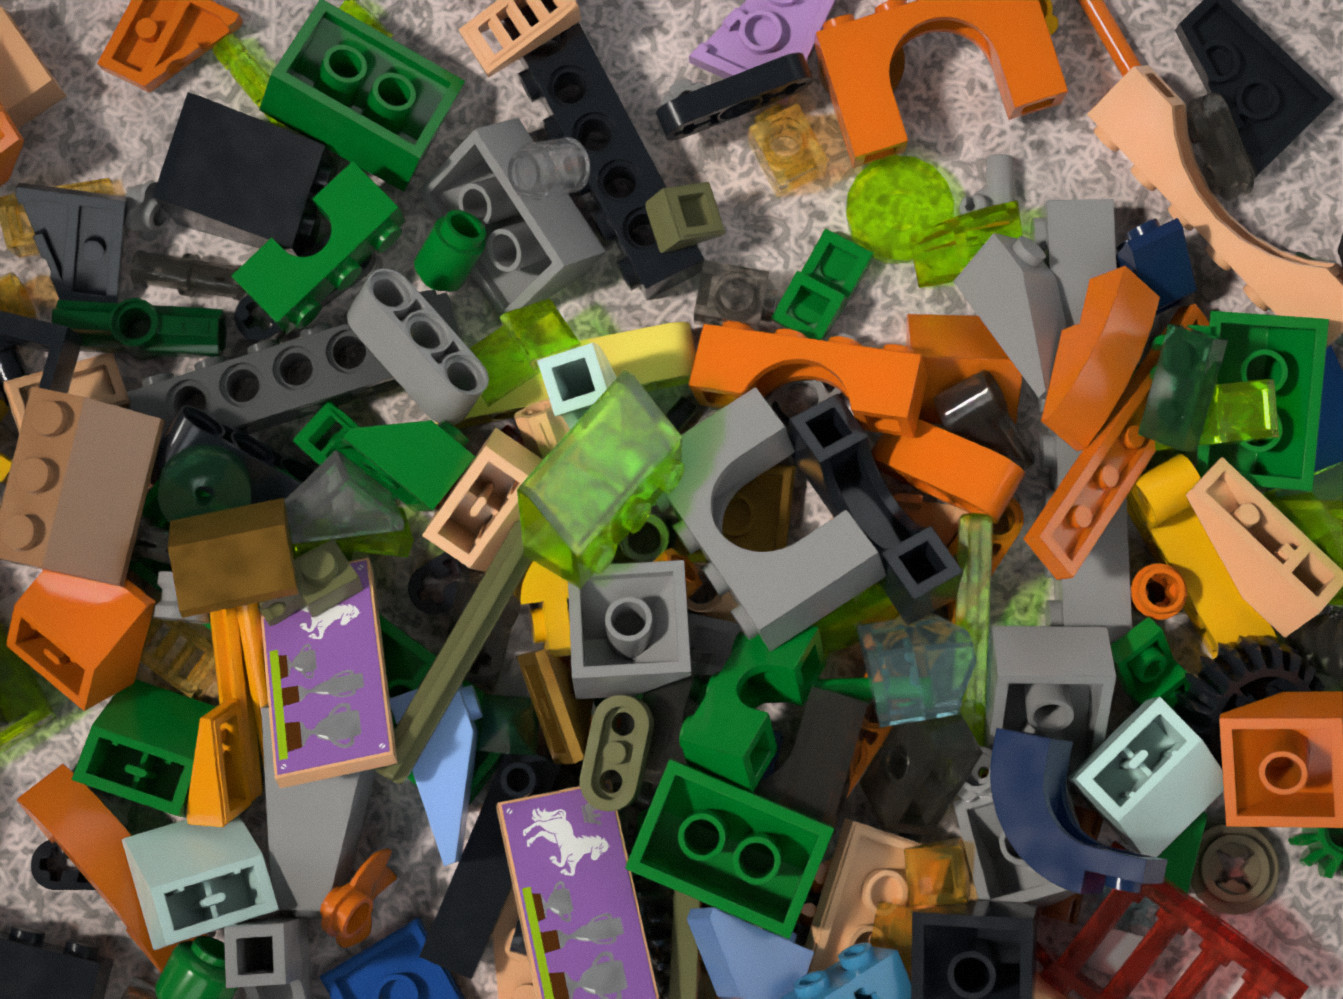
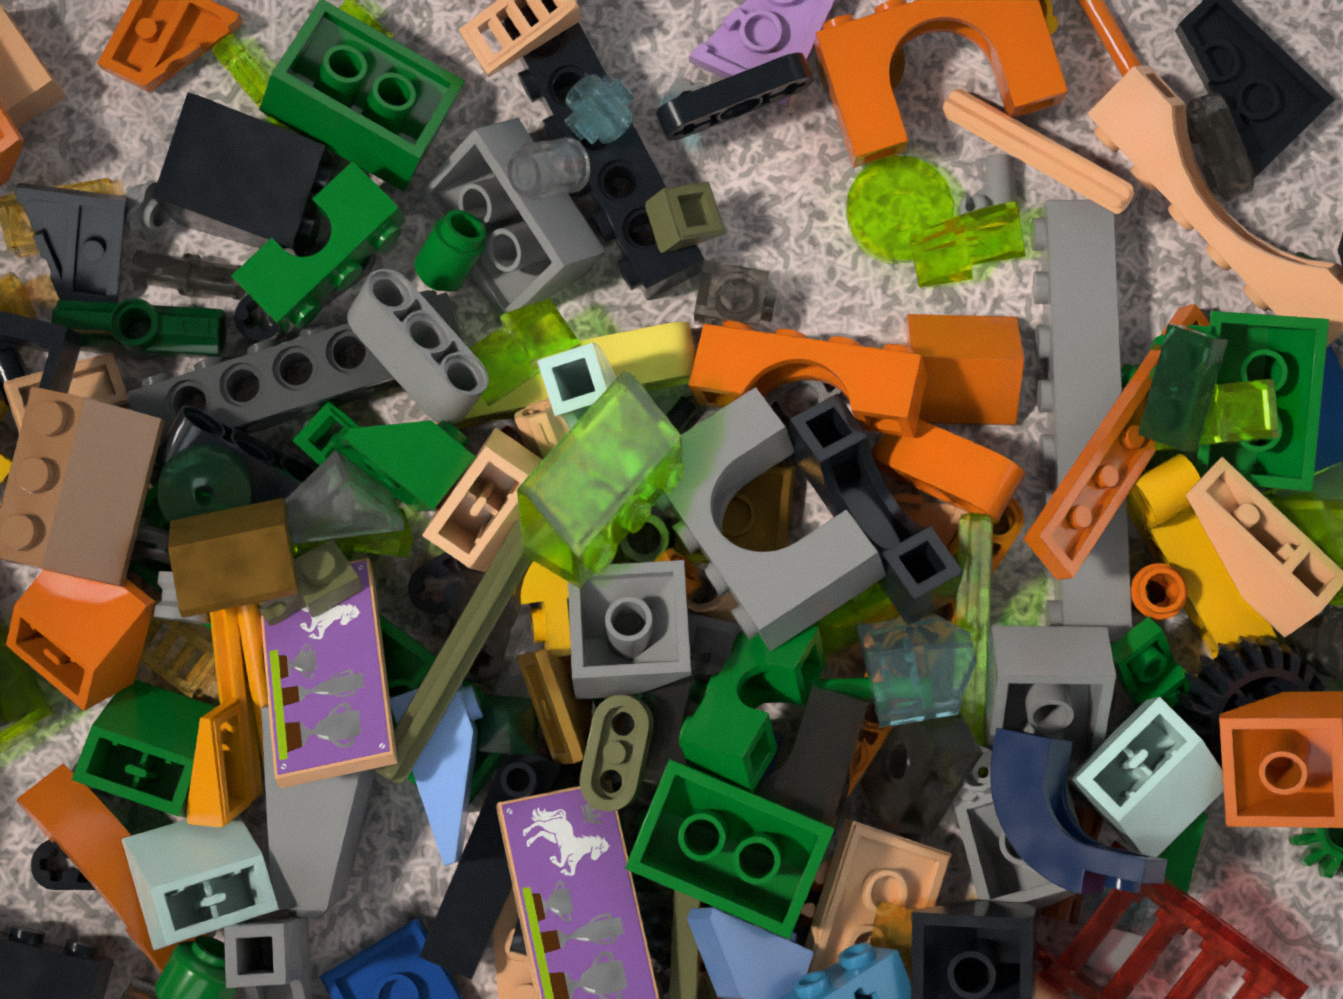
(349, 907): orange plate -> none
(599, 108): none -> clear light blue gear
(792, 171): clear yellow brick -> none
(823, 286): green slope -> none
(937, 873): clear yellow slope -> none
(980, 414): clear smoke piece -> none
(1017, 304): light grey slope -> none
(1038, 151): none -> light nougat axle
(1098, 355): orange slope -> none
(1160, 260): dark blue slope -> none
(1259, 869): dark tan gear -> none

